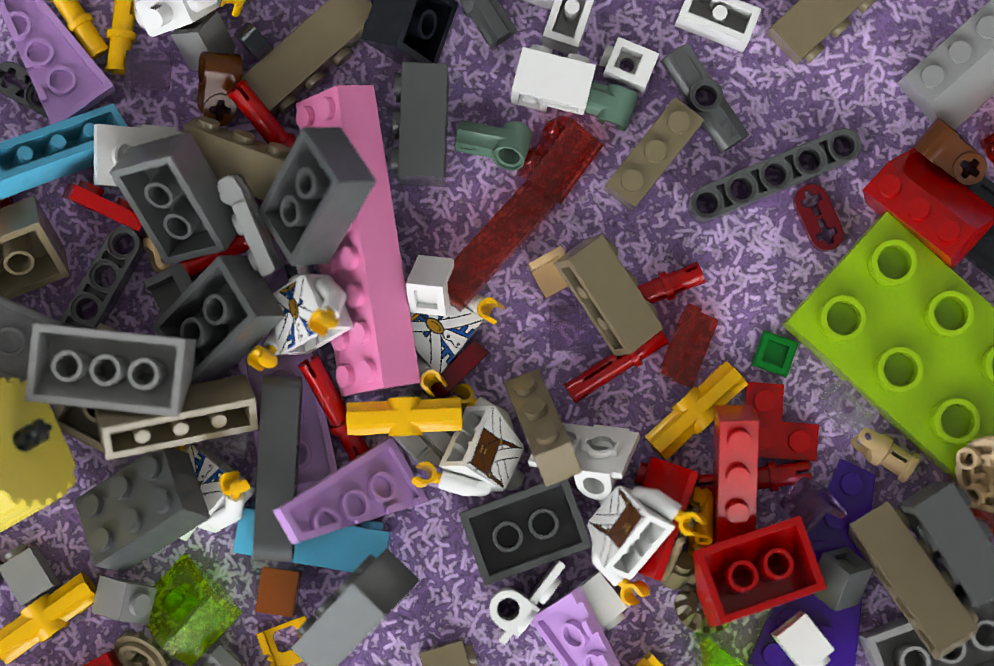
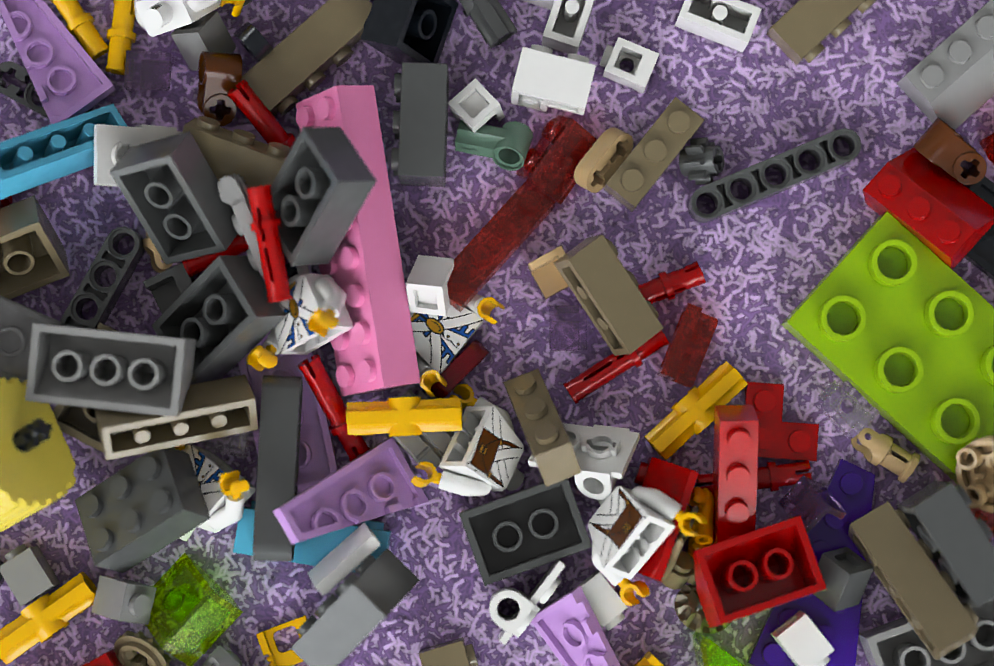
(91, 198): red plate -> none
(269, 243): none -> red pin
(278, 591): dark orange panel -> none
(343, 559): none -> white tile
(475, 106): none -> white panel
(603, 159): none -> tan beam
(611, 104): sand green piece -> none
(692, 77): dark grey piece -> none
(701, 161): none -> dark grey gear
(774, 353): green tile -> none
(826, 214): dark red beam -> none

